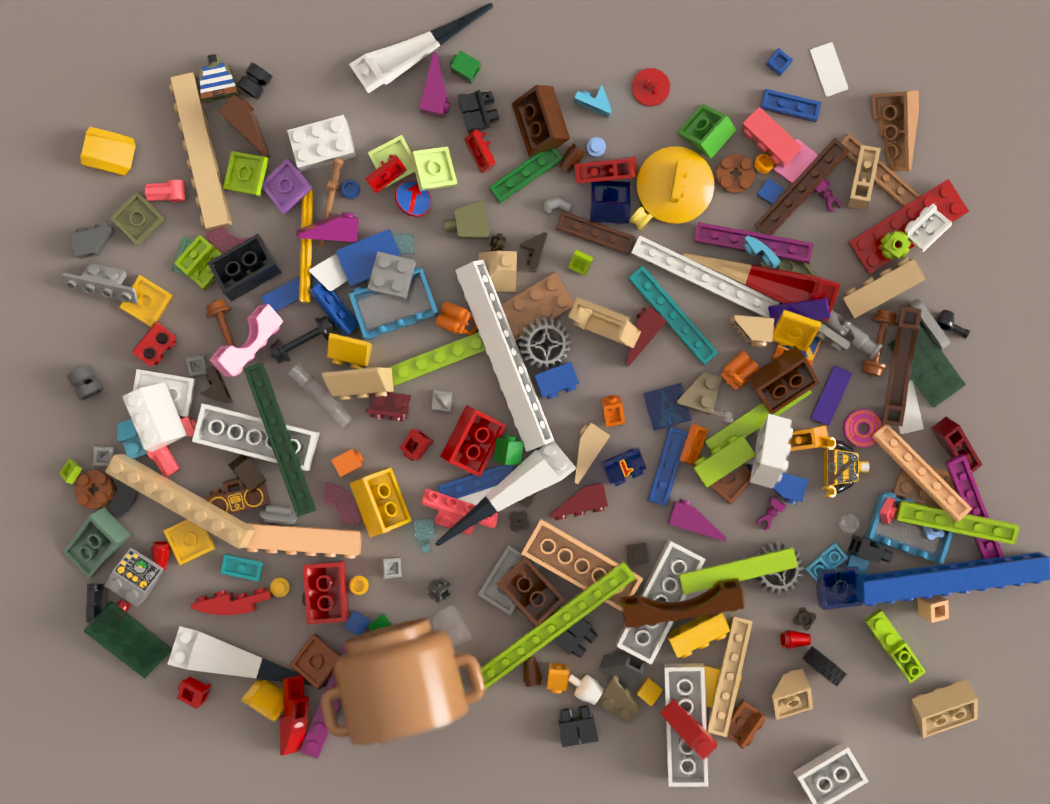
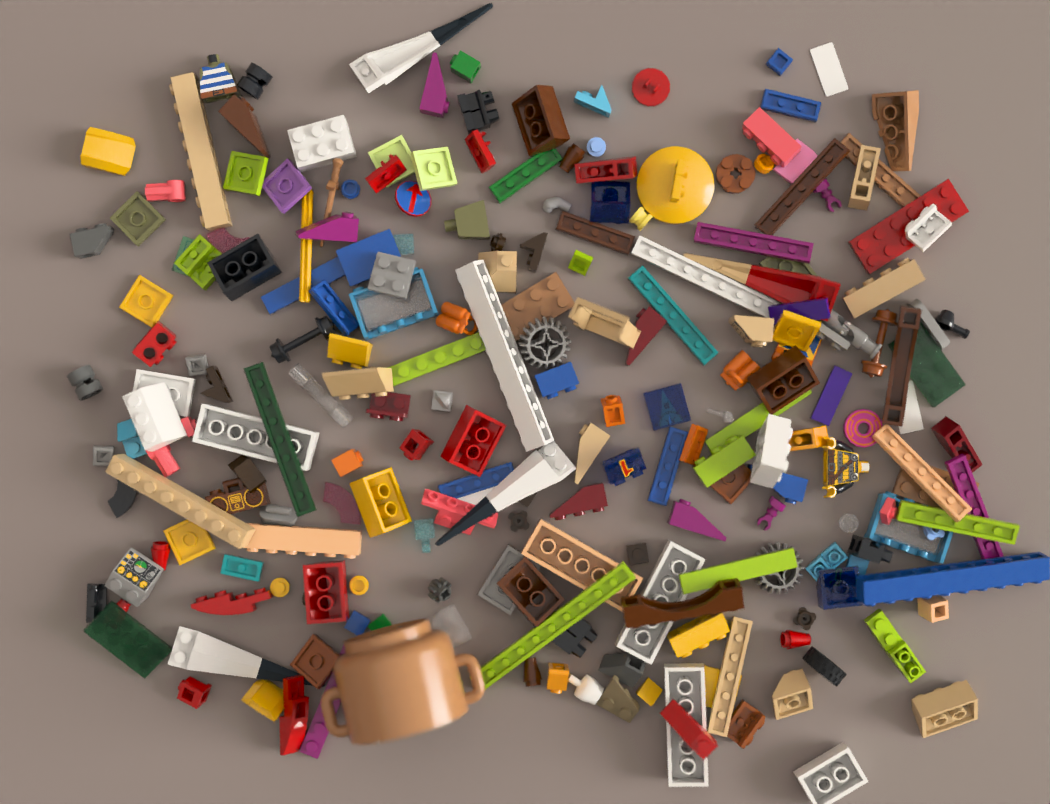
(70, 471): lime plate -> none
(85, 484): dark orange plate -> none
(96, 542): sand green slope -> none
(102, 282): light grey bracket -> none
(218, 309): dark orange piece -> none
(262, 324): arch -> none
(330, 273): white sticker -> none
(391, 568): light grey tile -> none
(508, 450): green brick -> none
(569, 724): black hips -> none
(701, 394): dark tan wing -> none
(707, 130): bright green slope -> none
(756, 247): medium azure slope -> none
(770, 191): blue tile -> none
(888, 245): lime brick -> none

